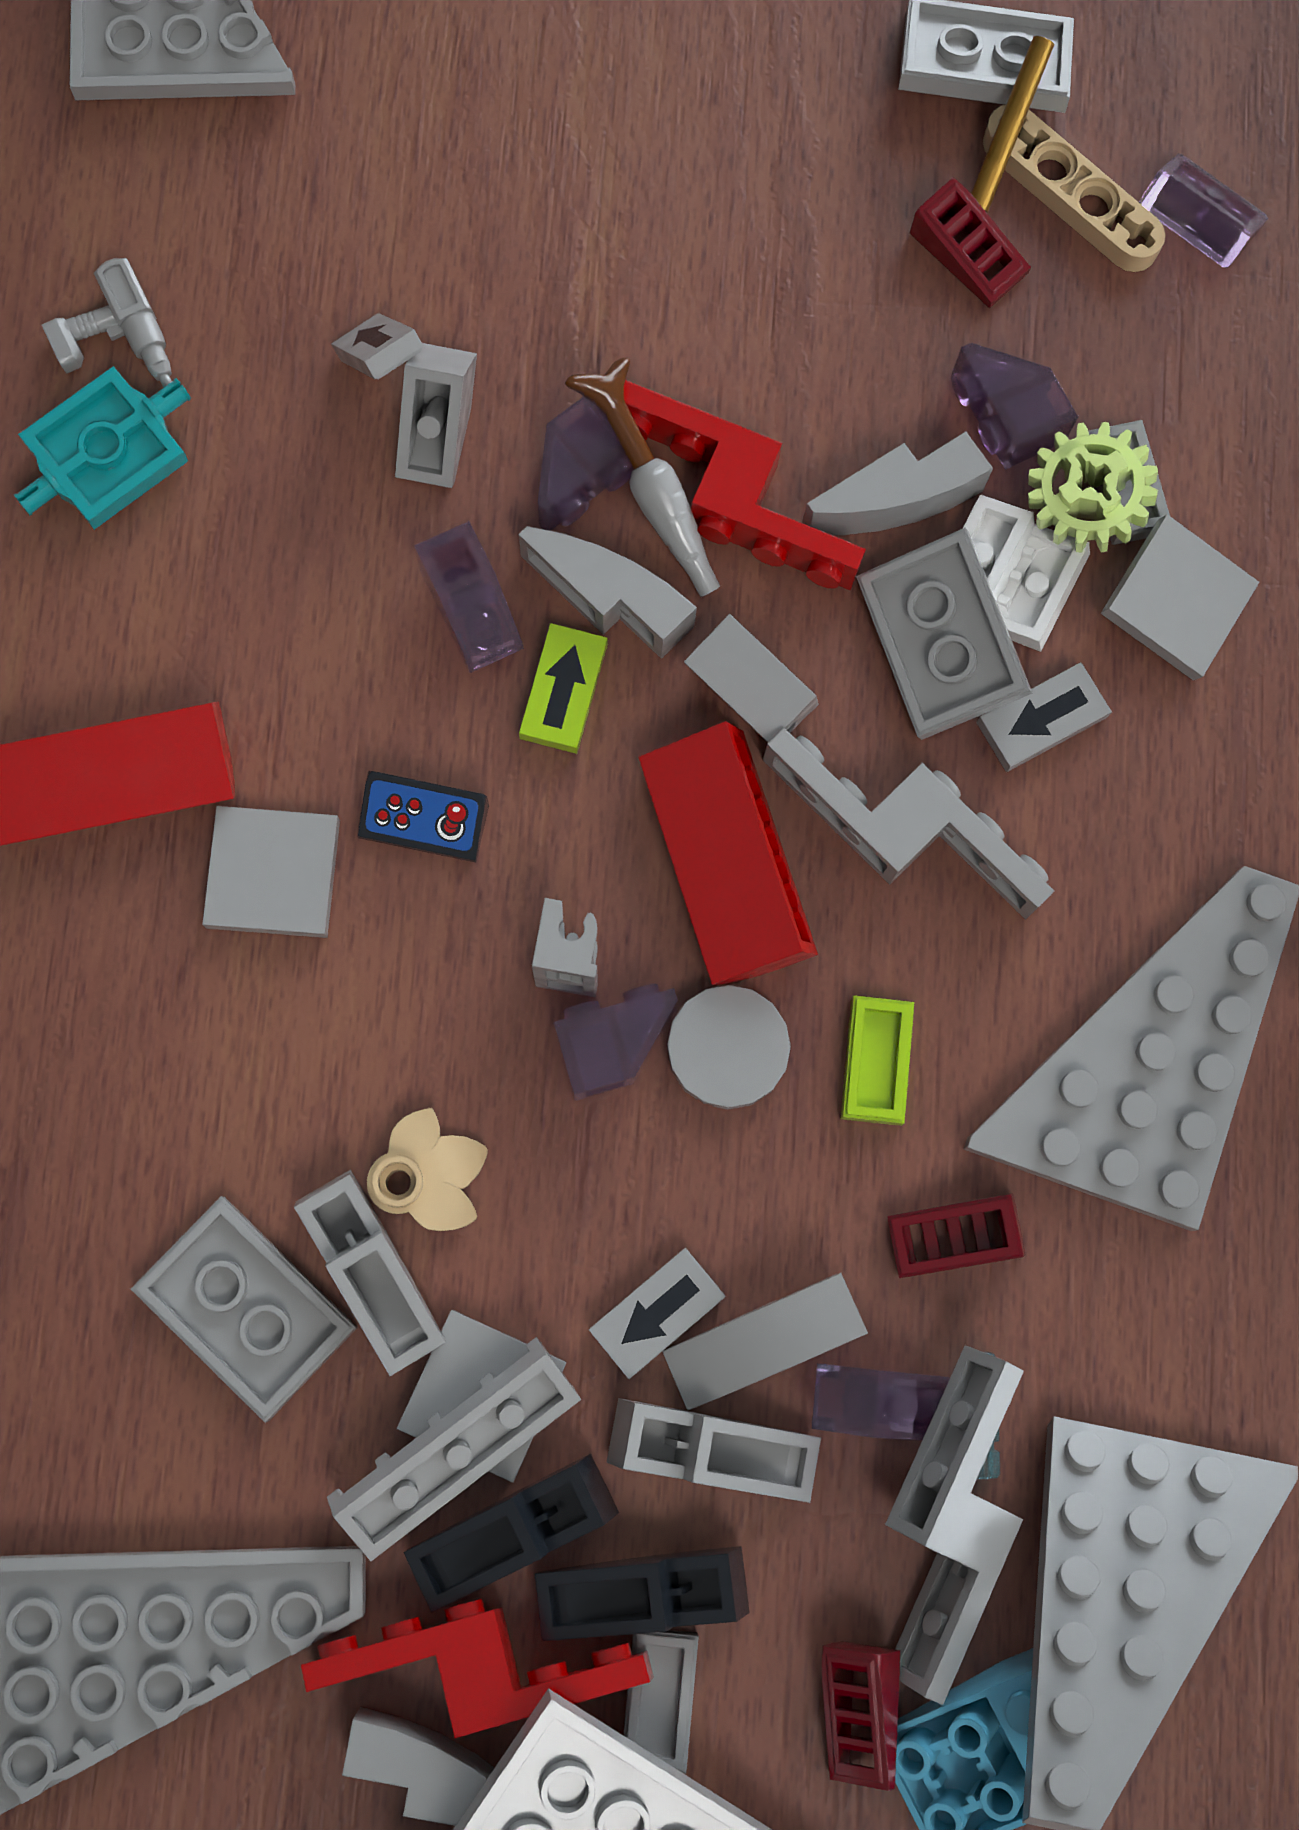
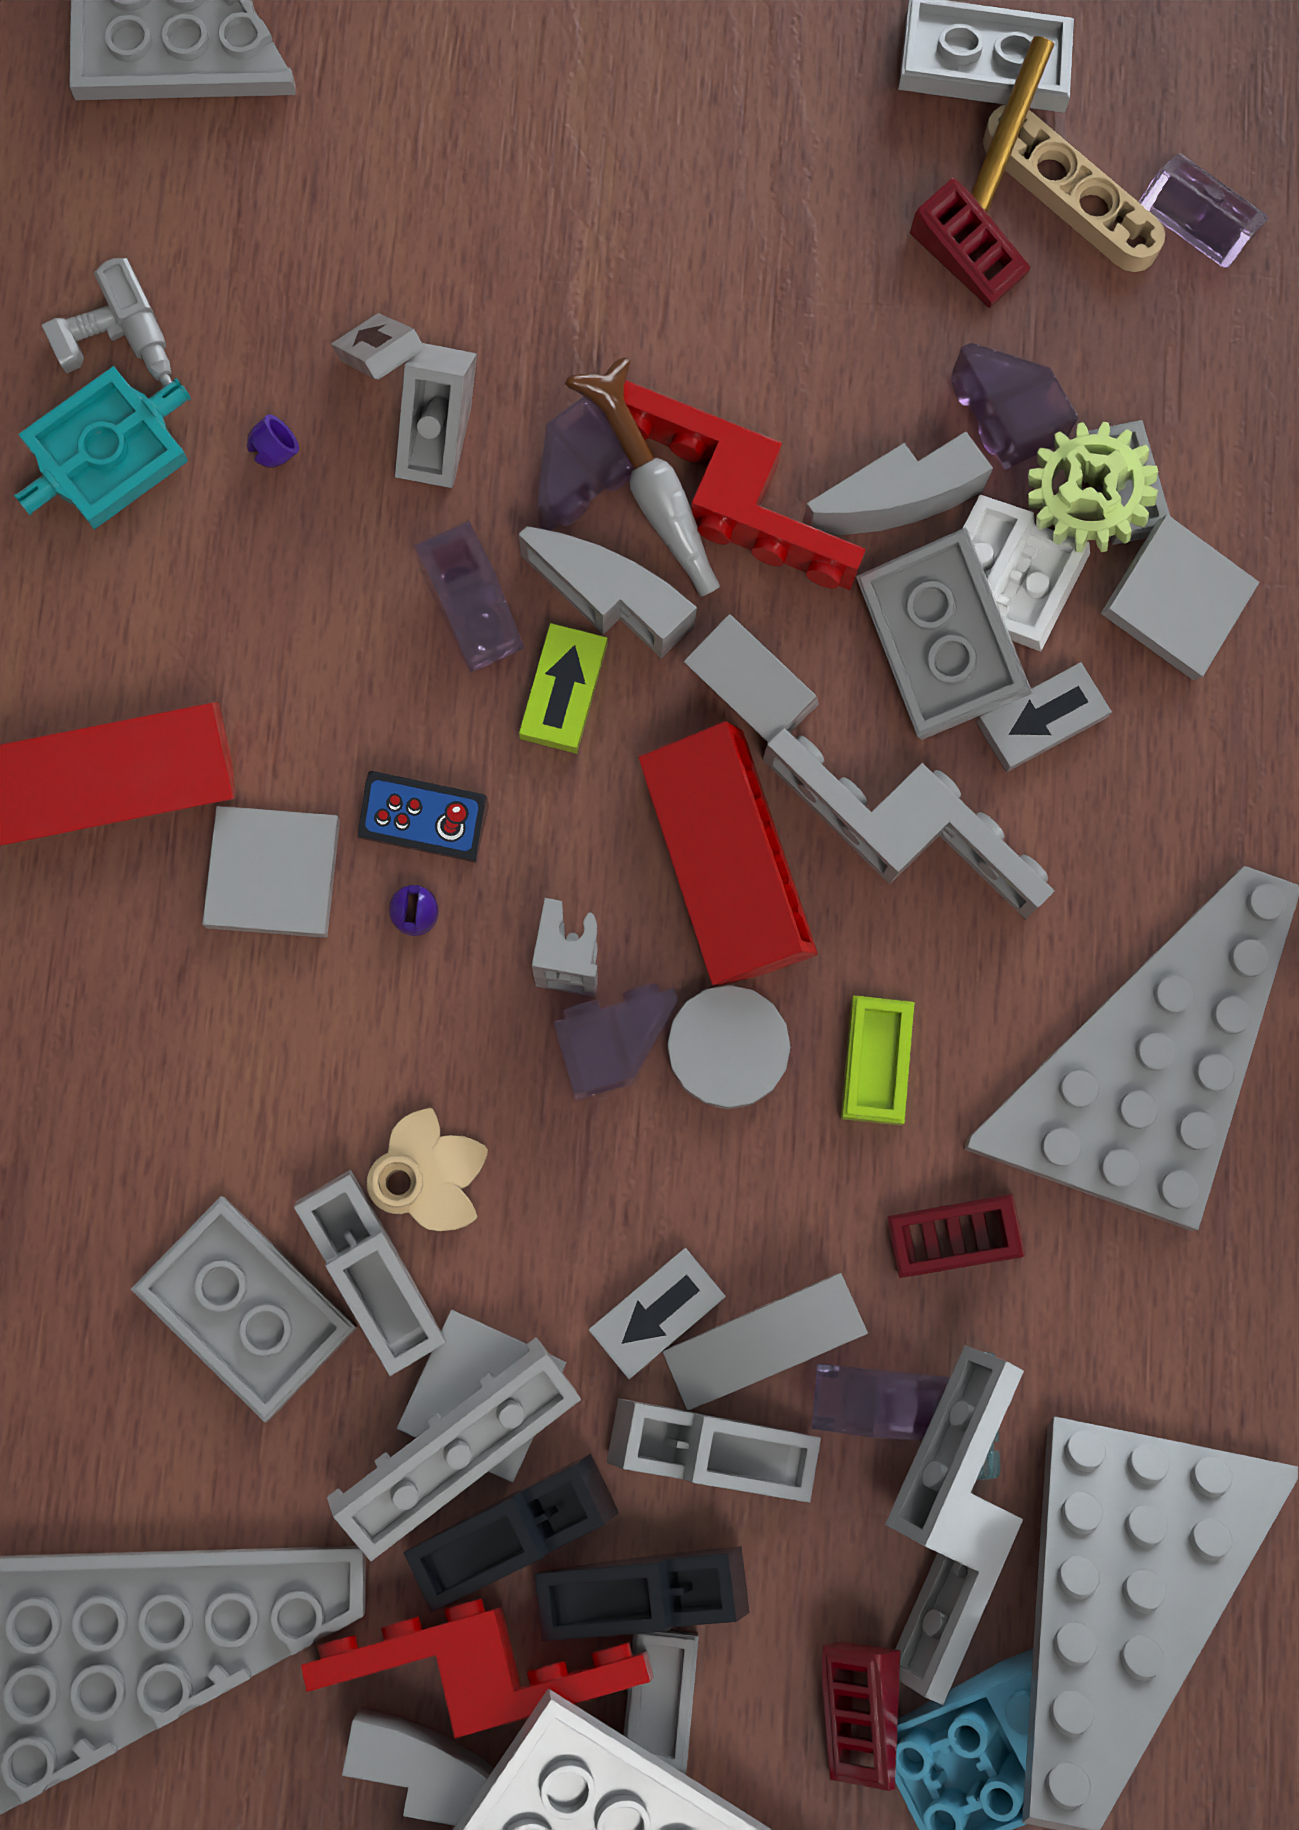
(272, 441): none -> dark purple hinge
(426, 913): none -> dark purple hinge

